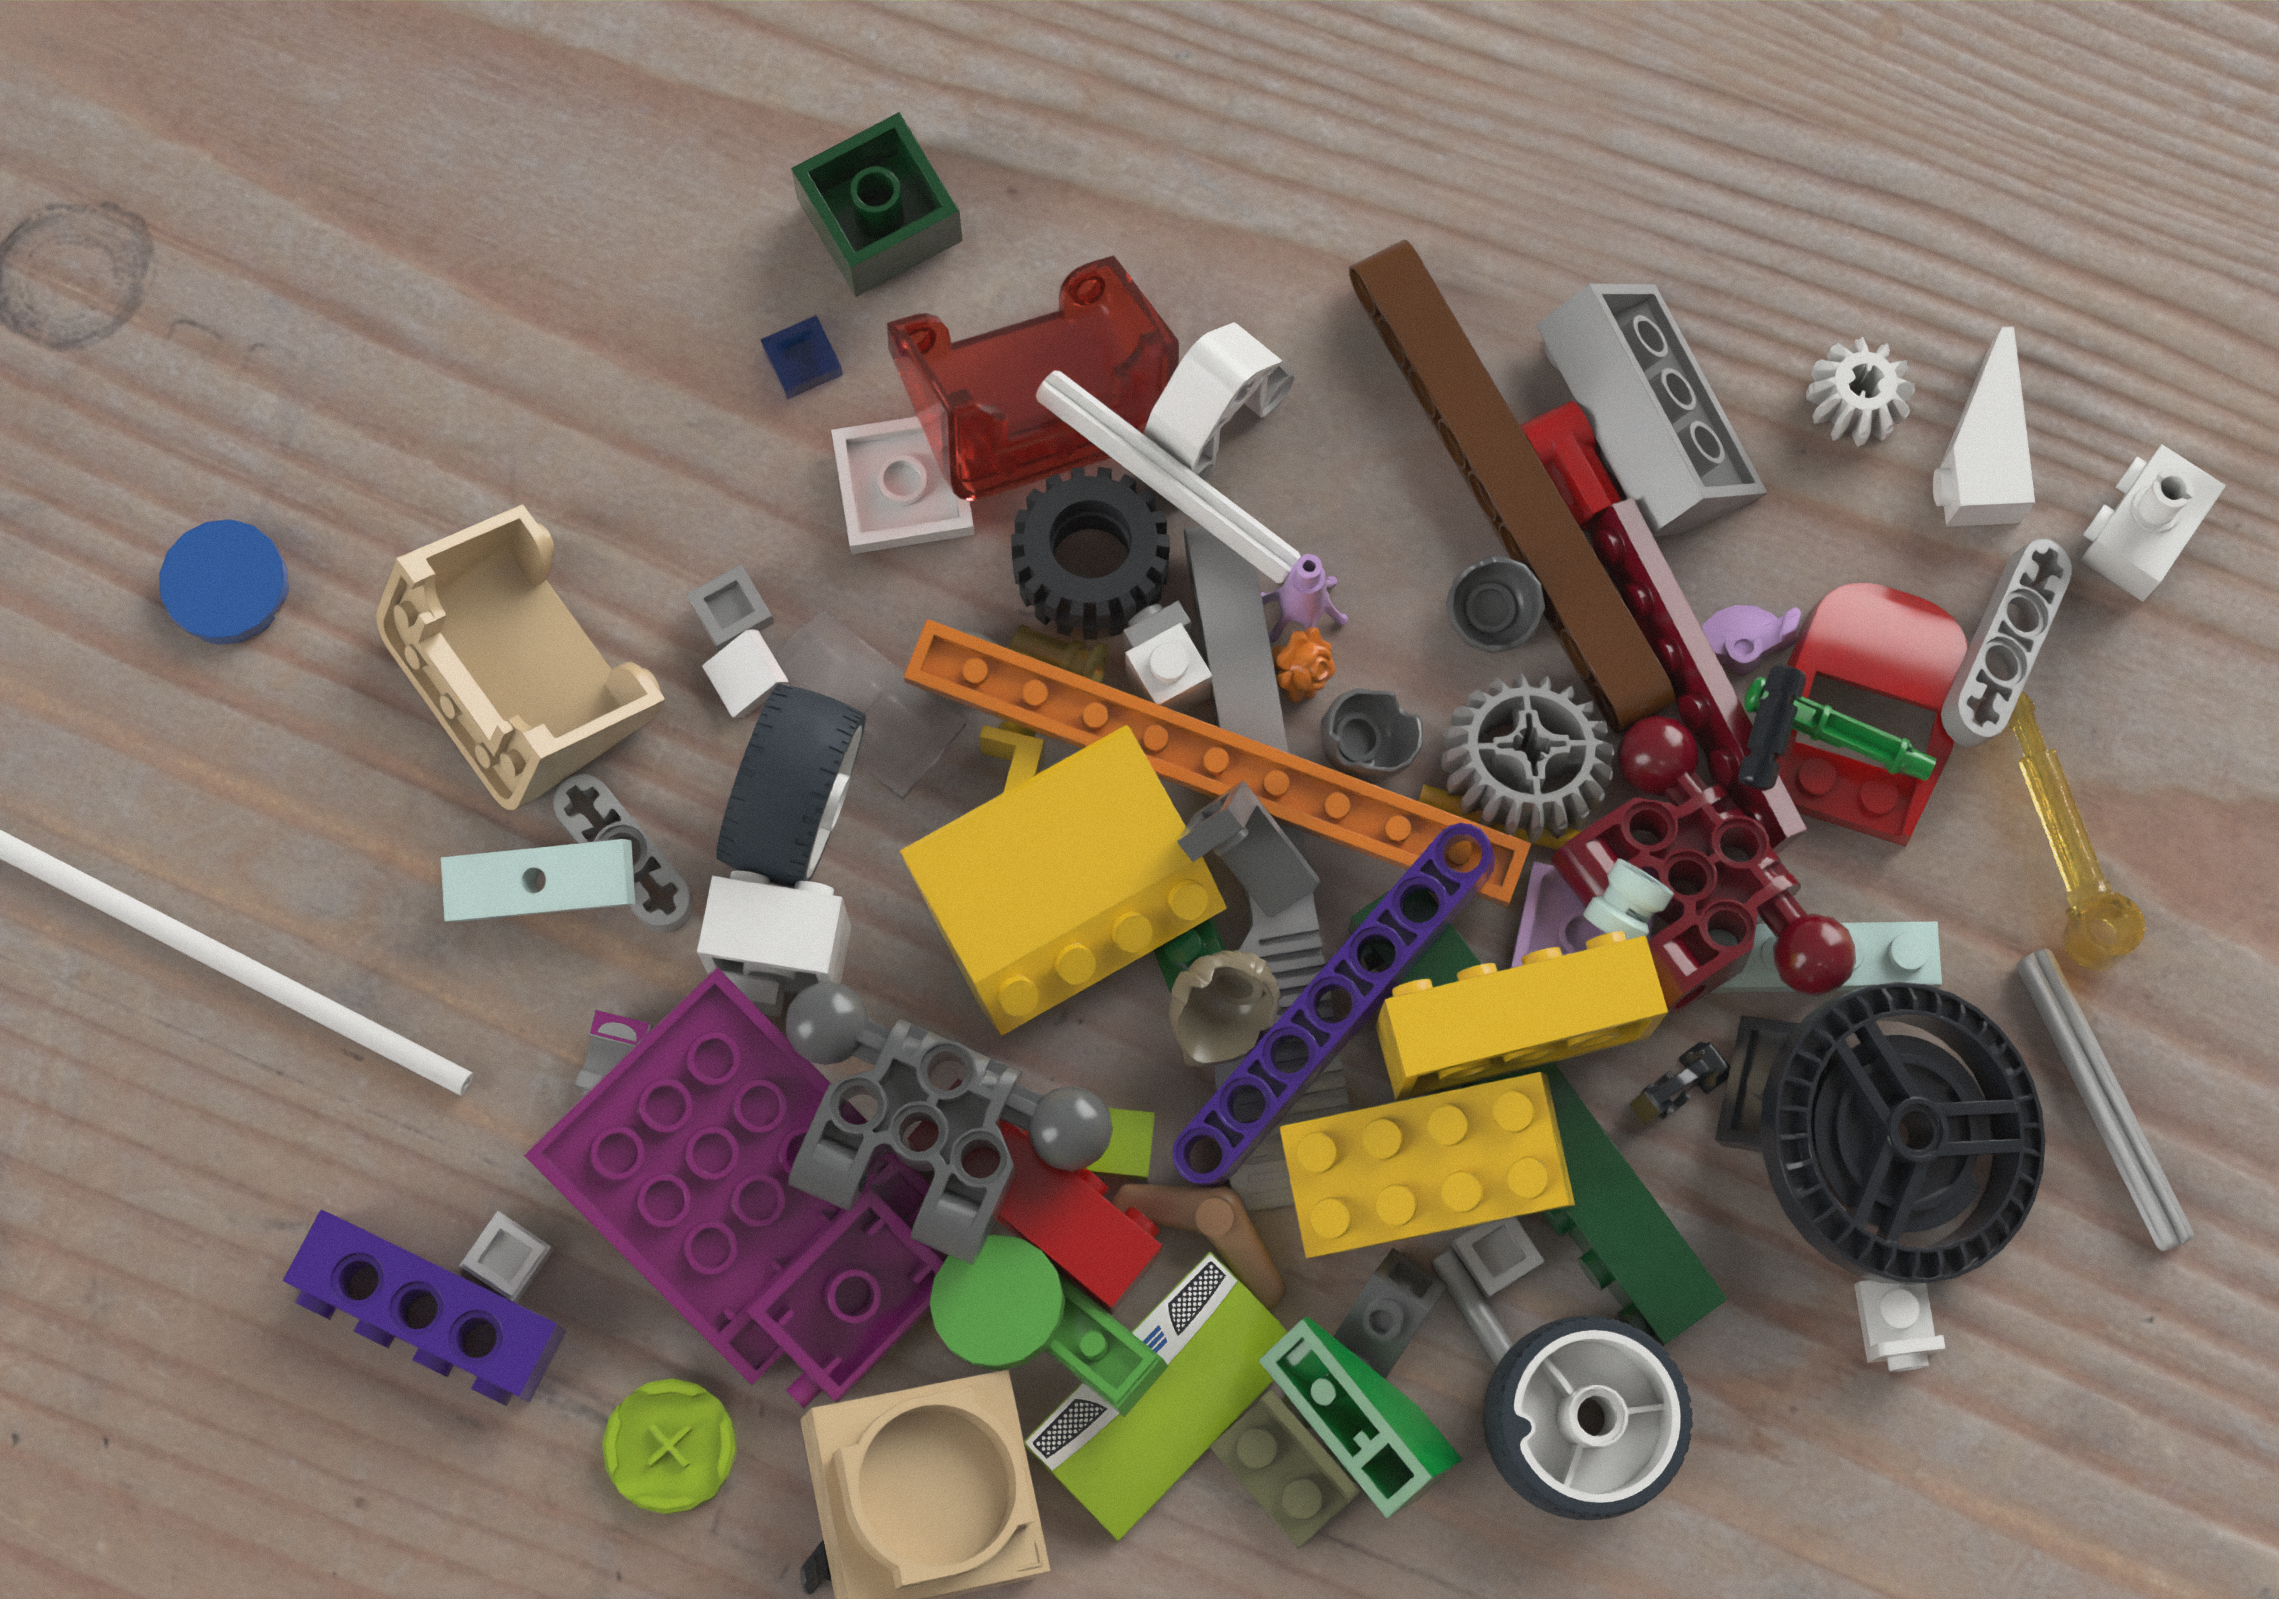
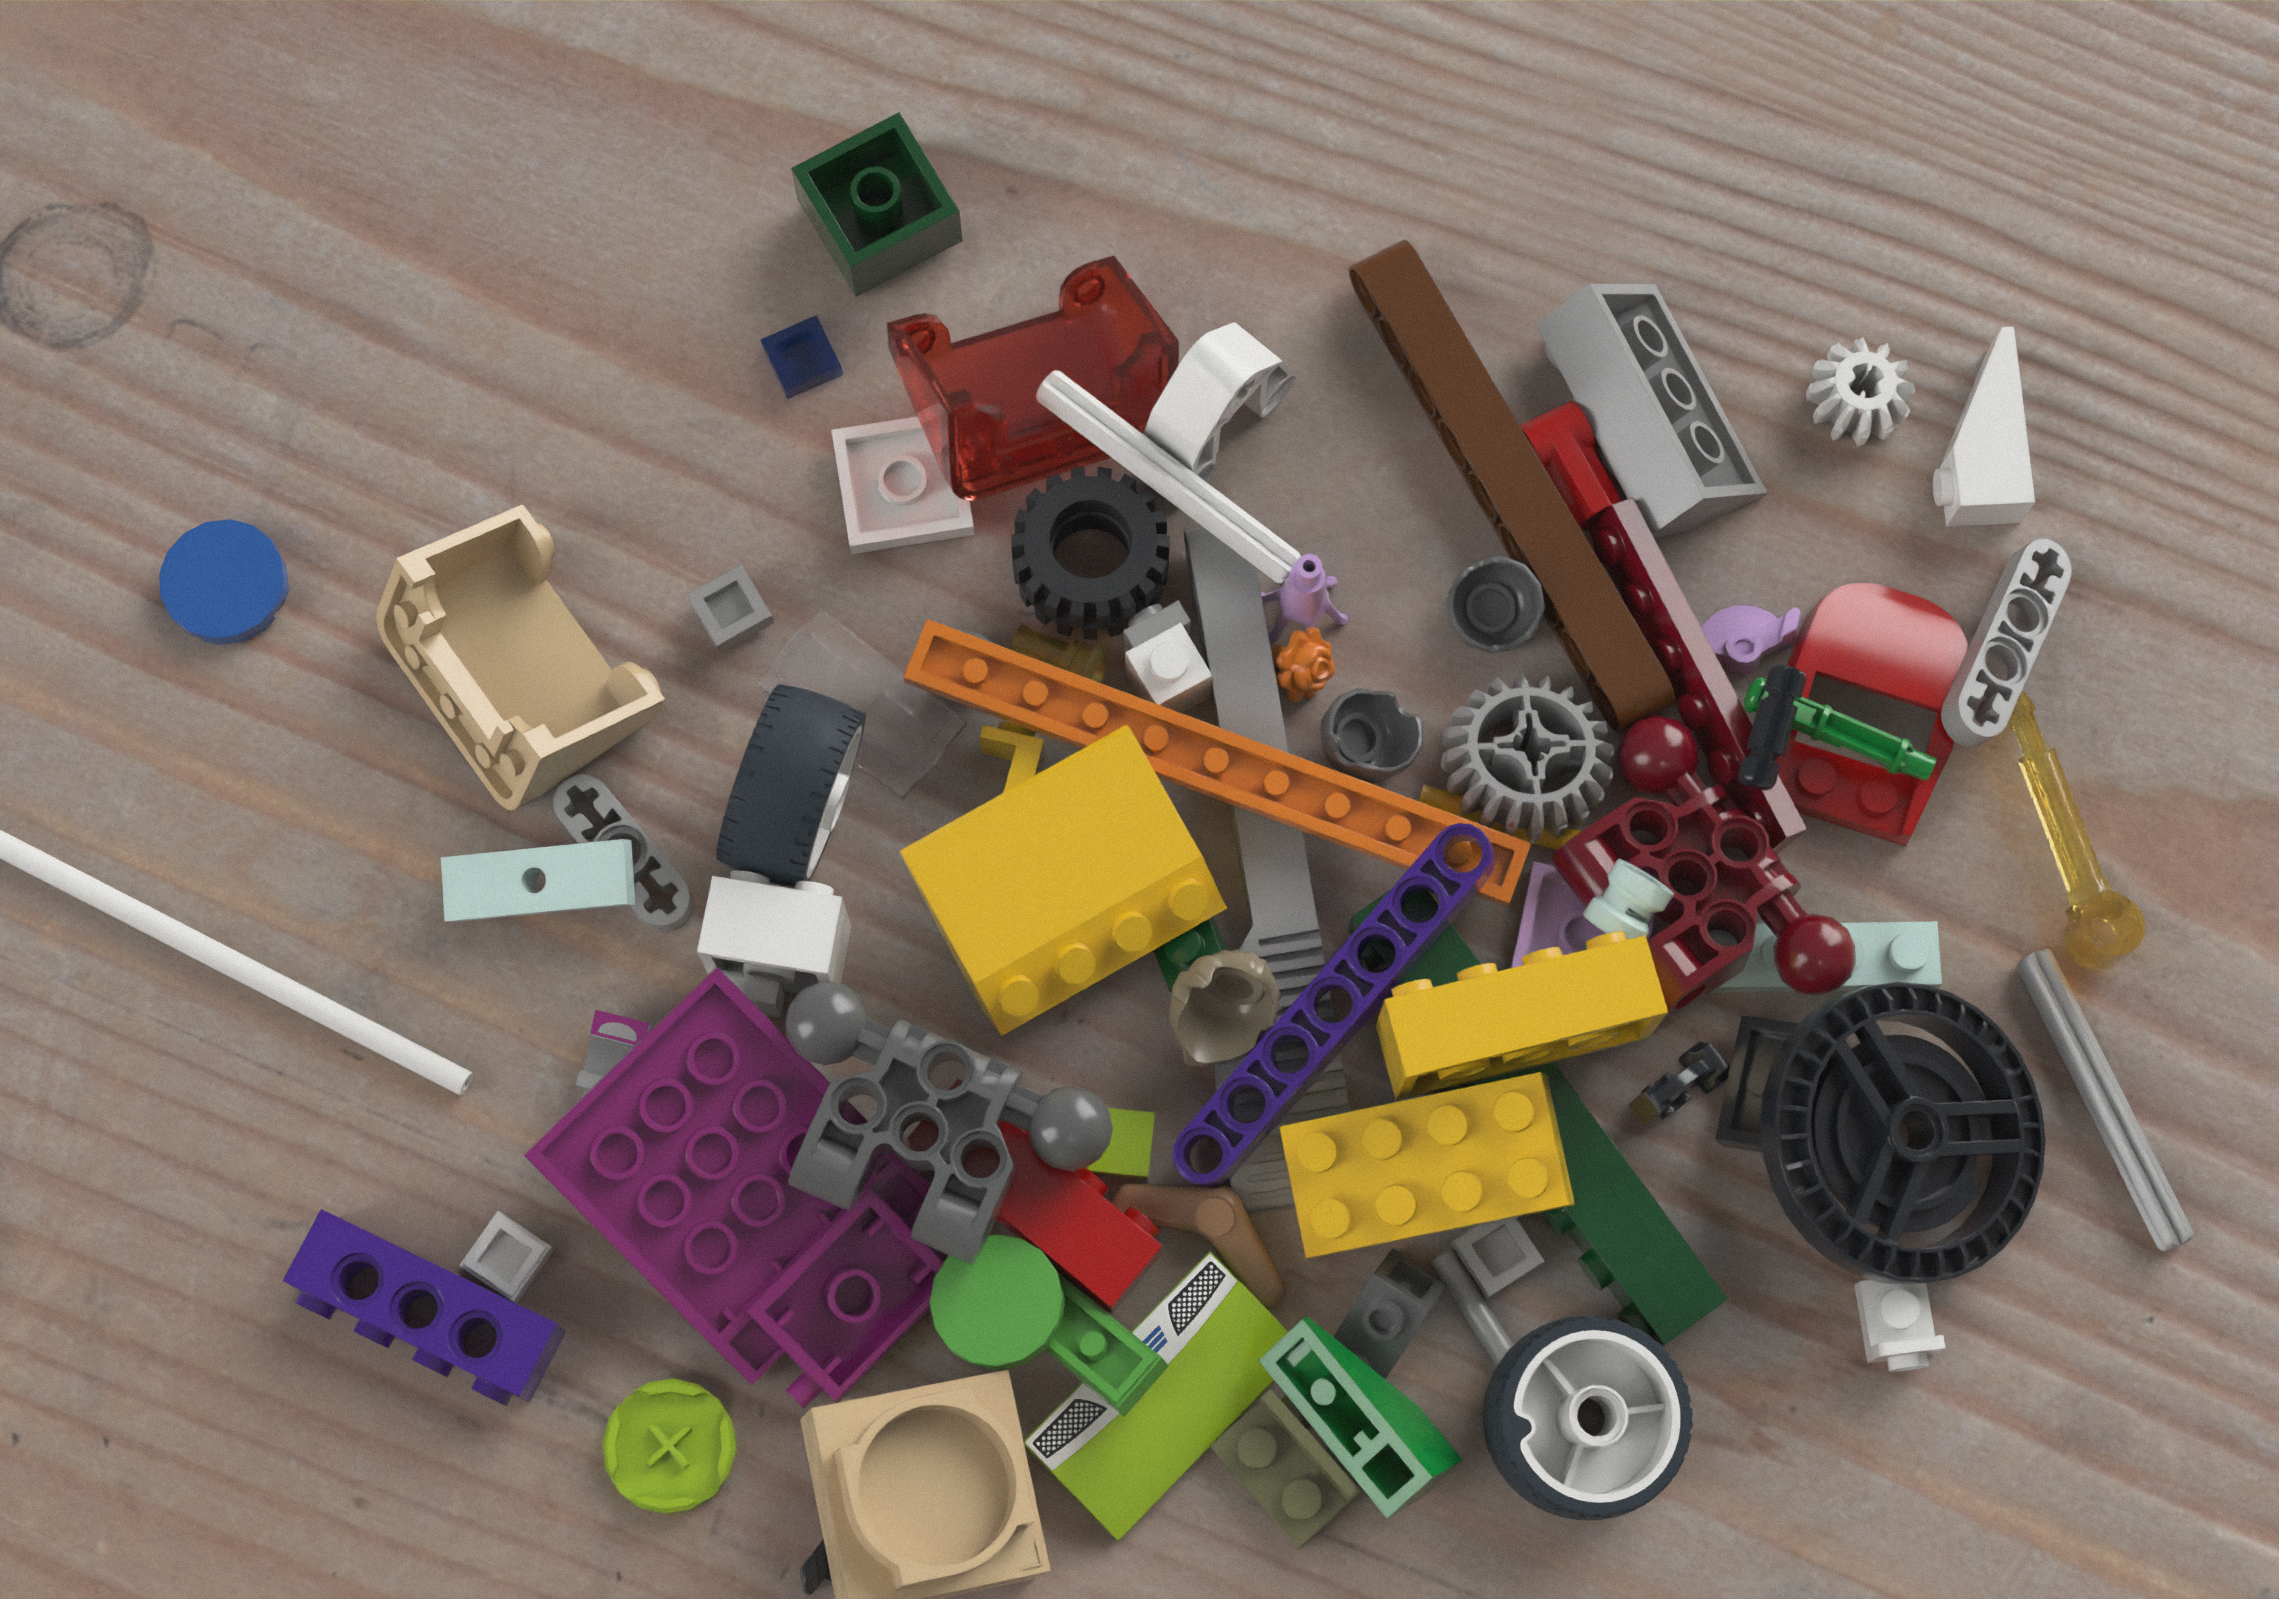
(744, 673): white tile -> none
(1252, 848): dark grey bracket -> none
(2151, 522): white brick -> none

